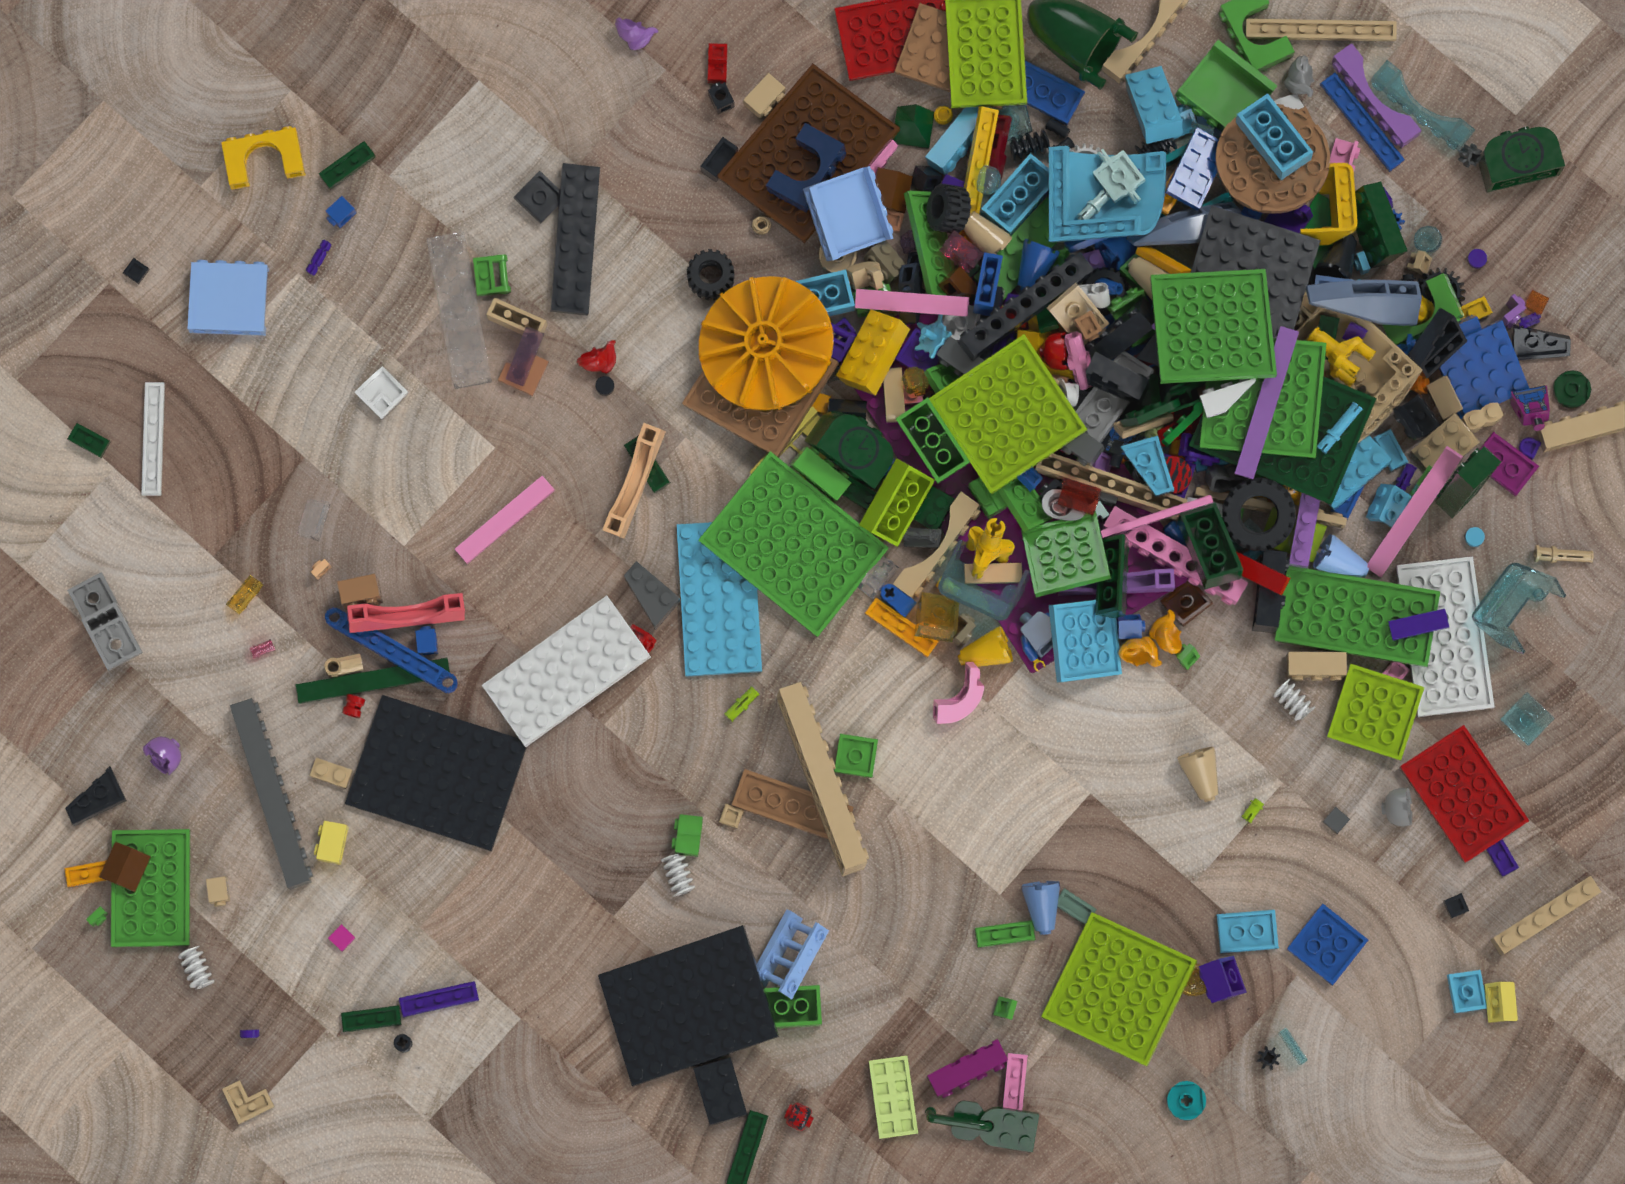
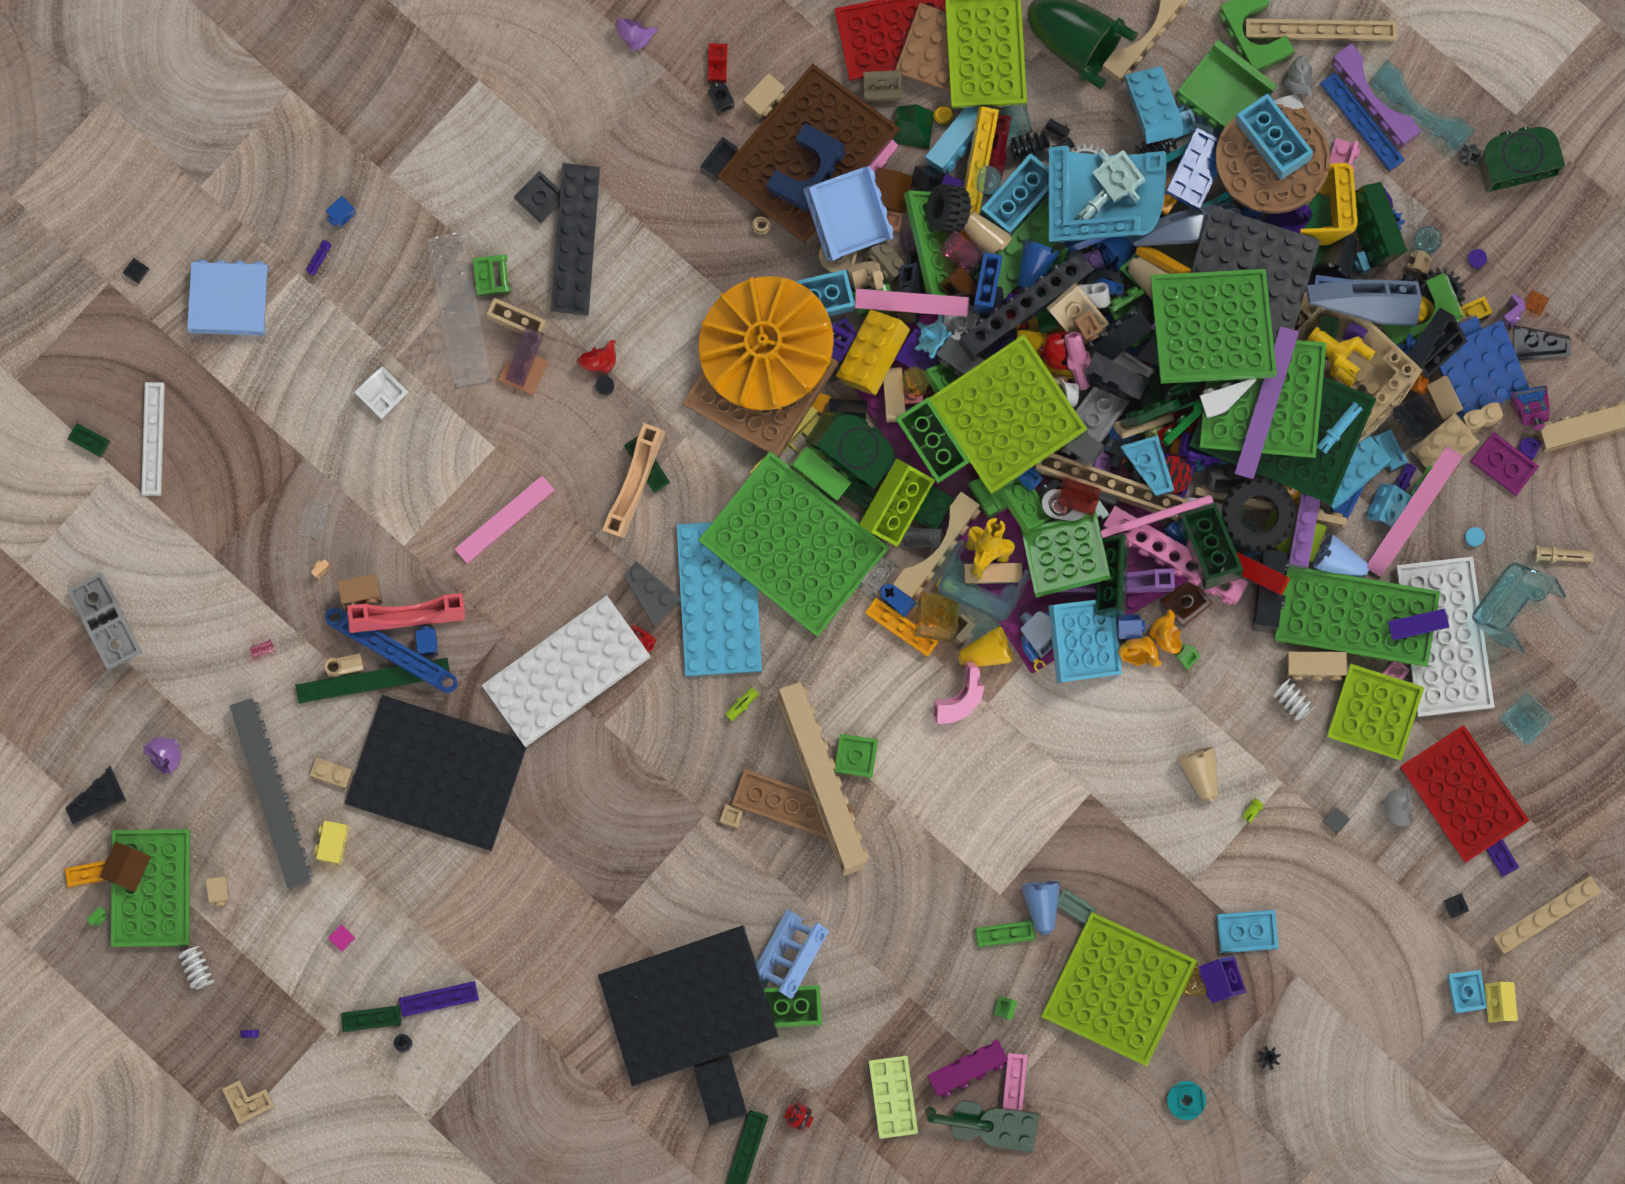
(238, 150): yellow arch -> none
(244, 594): clear yellow plate -> none
(347, 165): dark green plate -> none
(353, 706): red wheel -> none
(678, 874): white piece -> none
(688, 835): bright green brick -> none
(710, 259): black tyre -> none
(882, 85): none -> dark tan bracket
(1051, 94): blue plate -> none
(1292, 1046): clear light blue tile -> none
(1327, 944): blue plate -> none
(1467, 481): dark green brick -> none
(1529, 320): dark purple axle -> none
(1572, 389): dark green tile -> none

